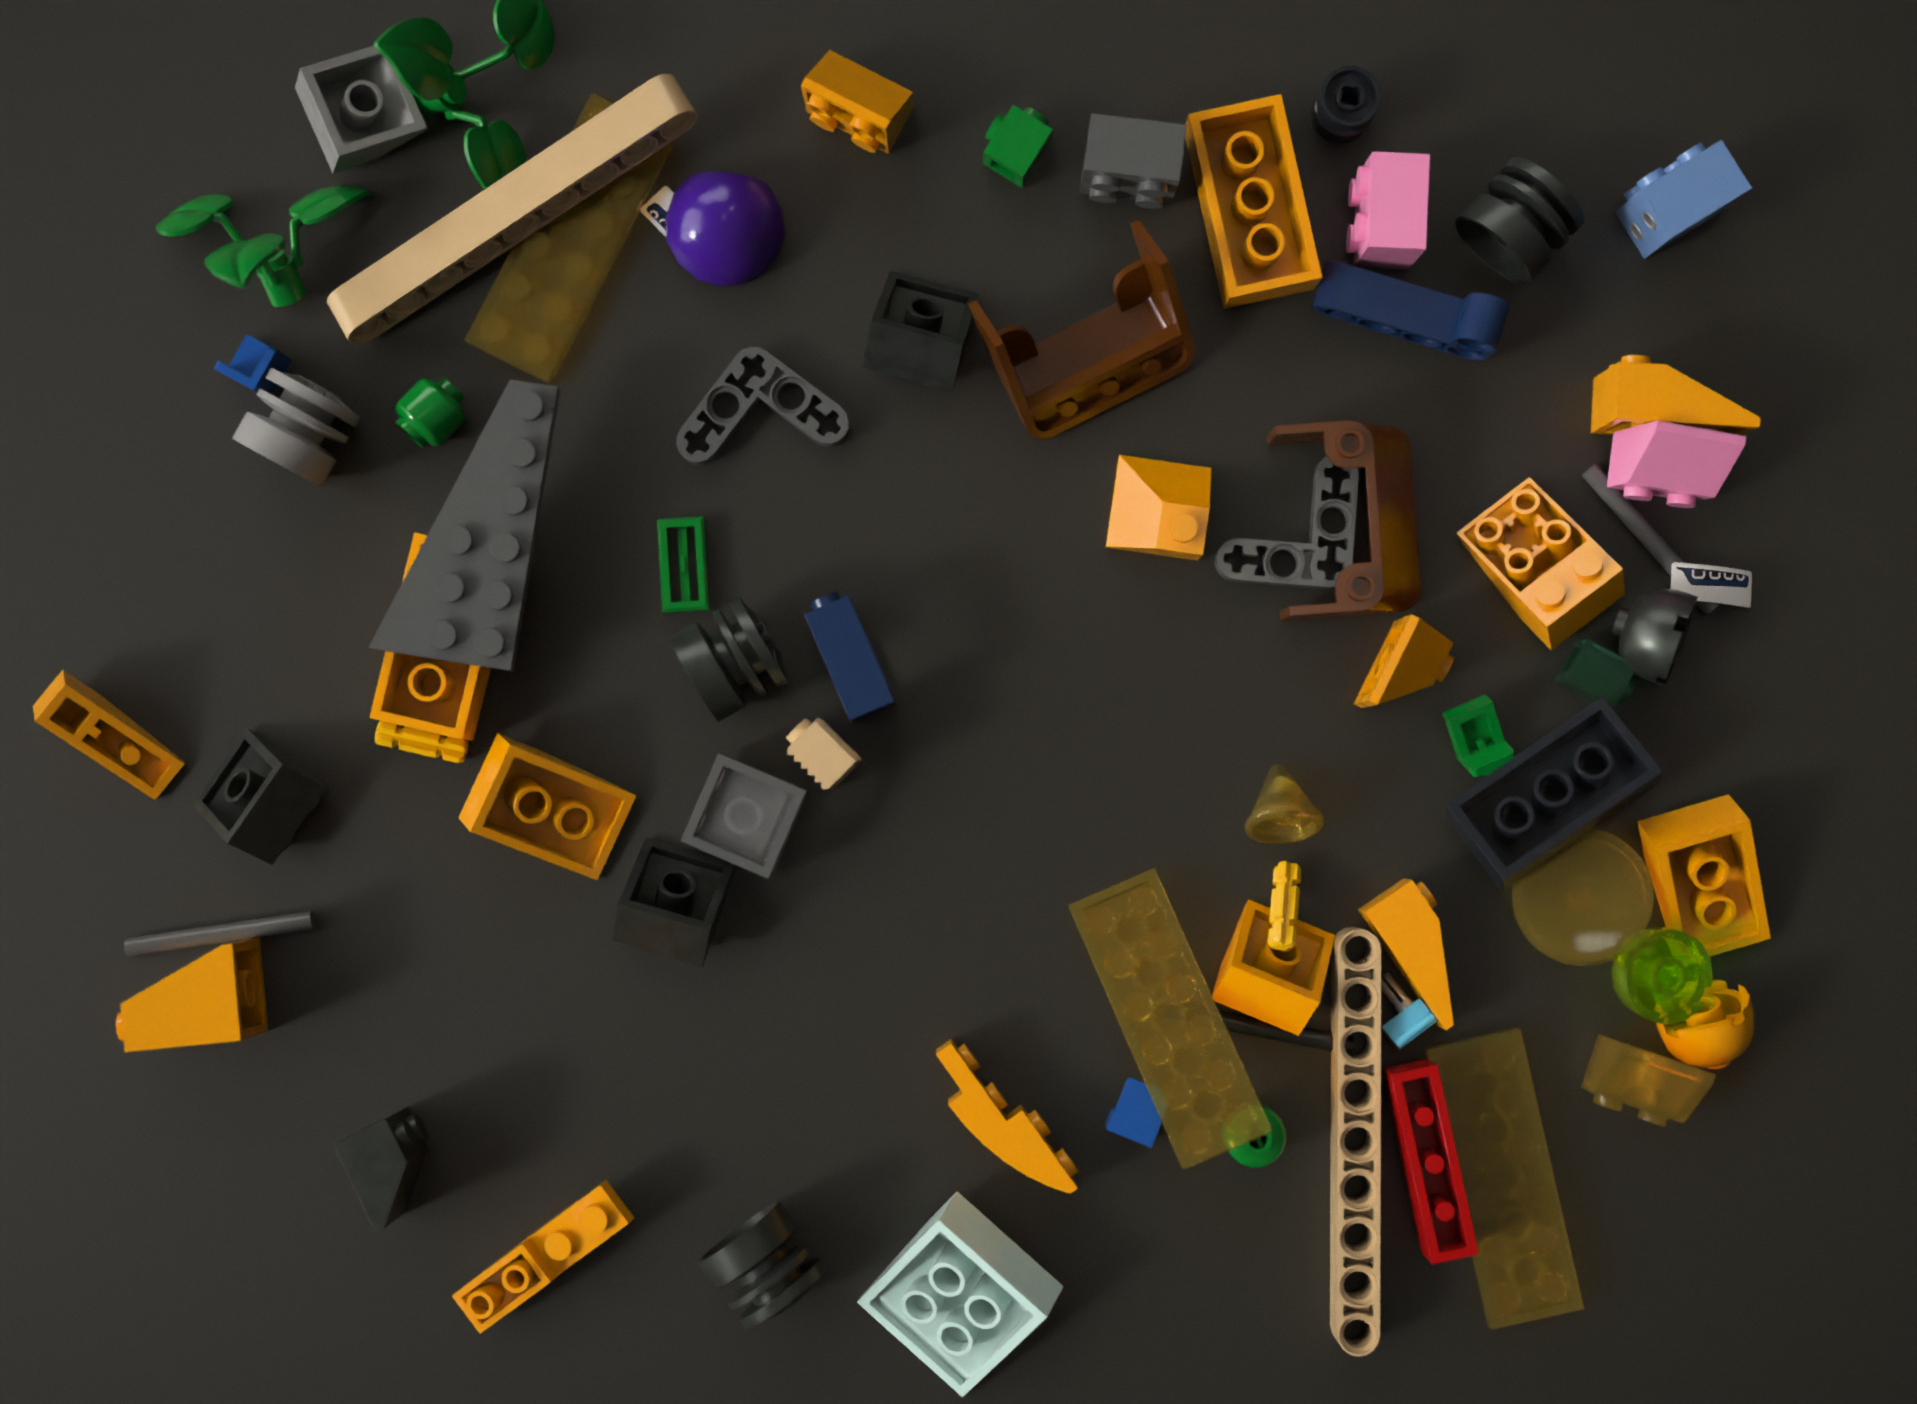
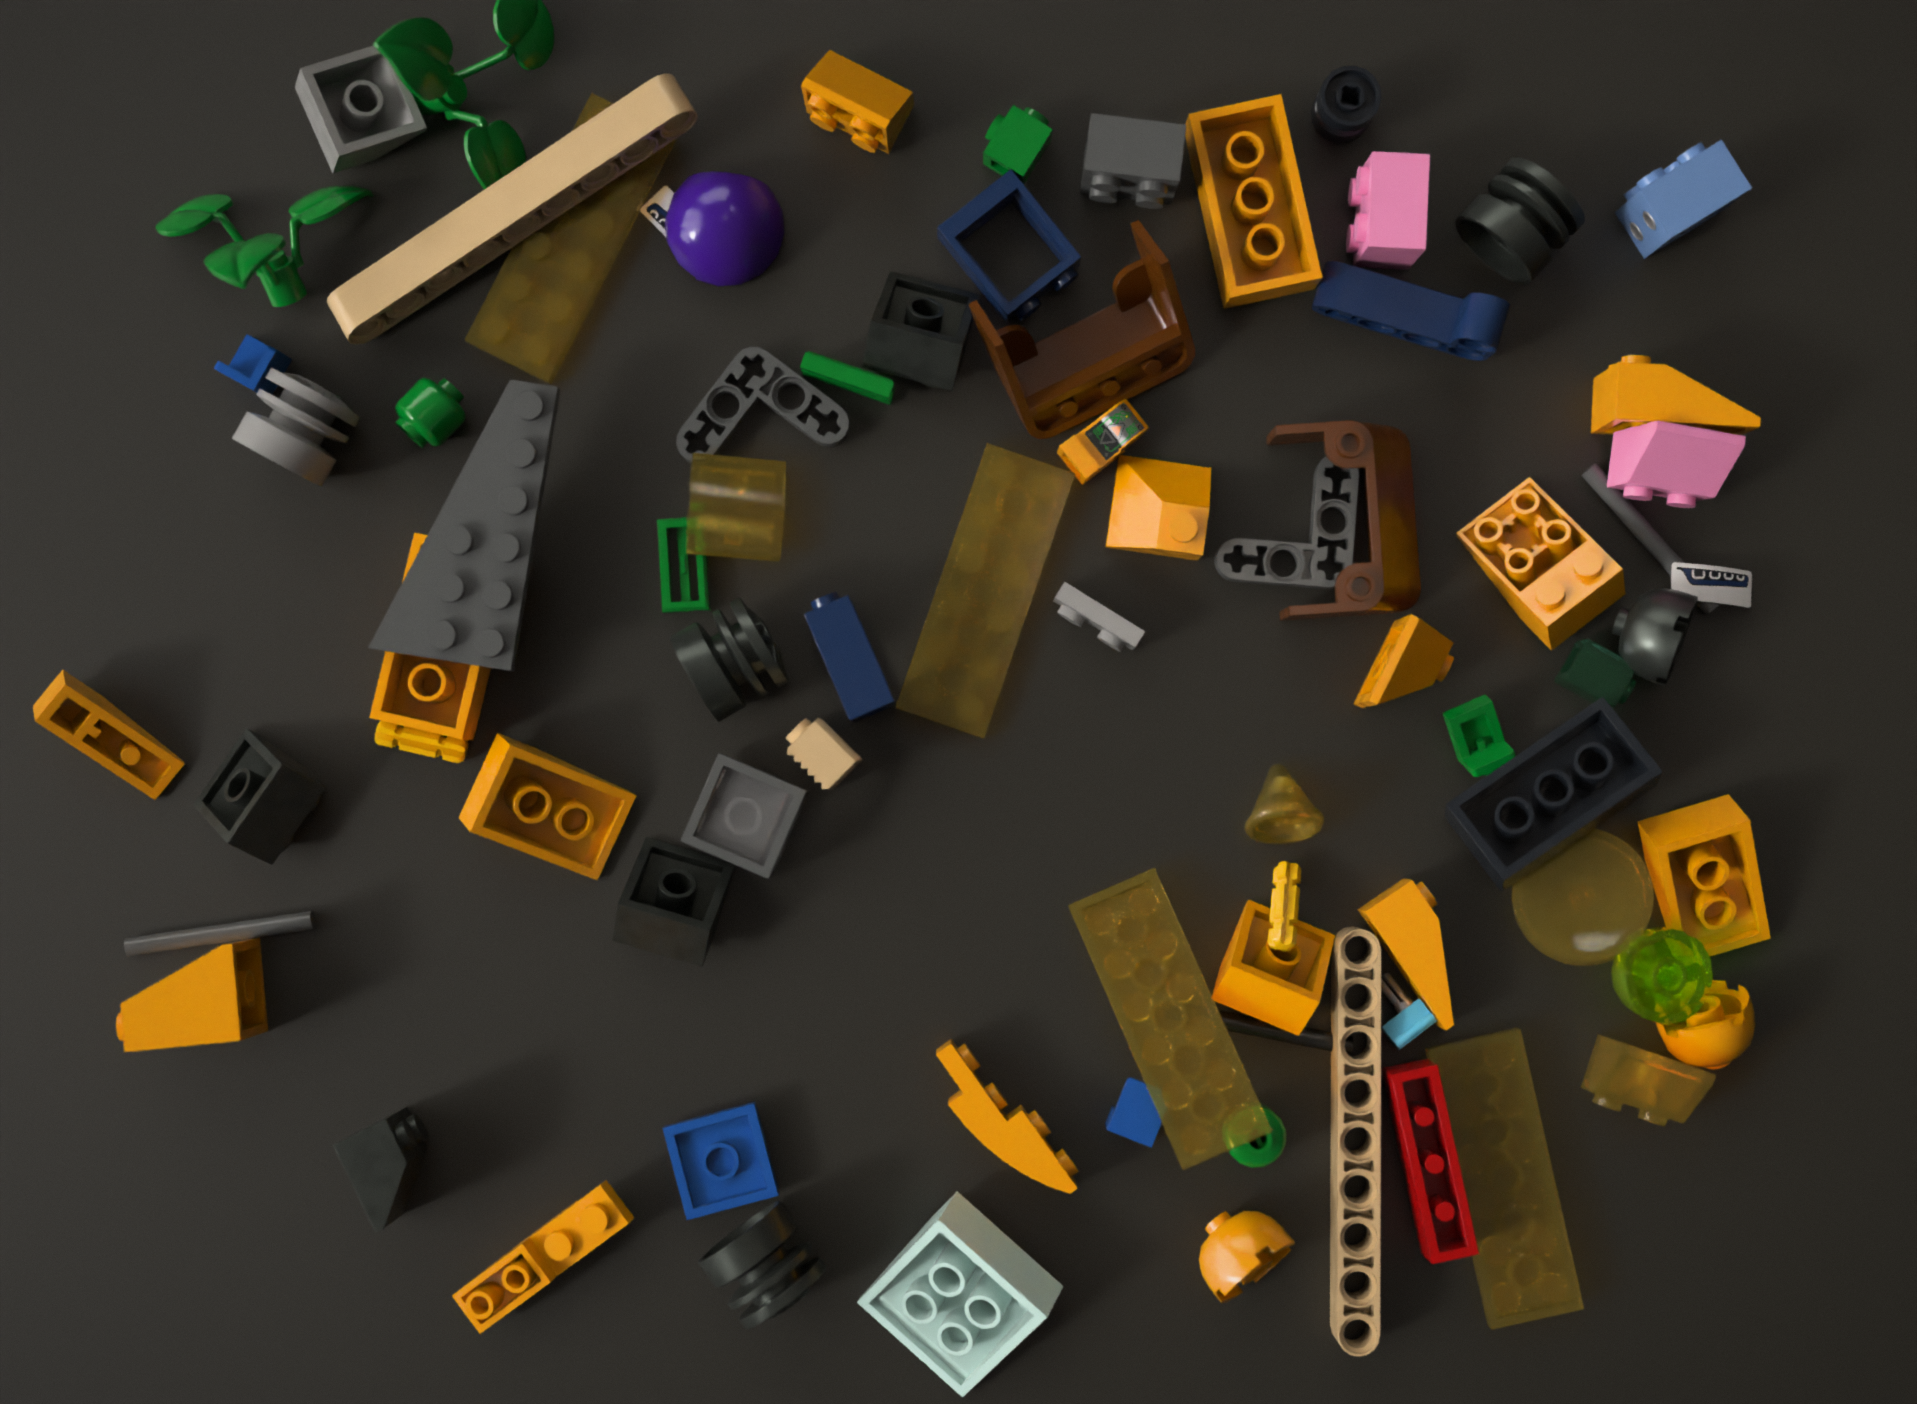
(721, 1160): none -> blue plate
(736, 507): none -> clear yellow slope
(847, 377): none -> green tile
(979, 212): none -> dark blue window
(985, 590): none -> clear yellow plate
(1102, 441): none -> leg
(1113, 628): none -> light grey plate
(1241, 1251): none -> light orange cylinder

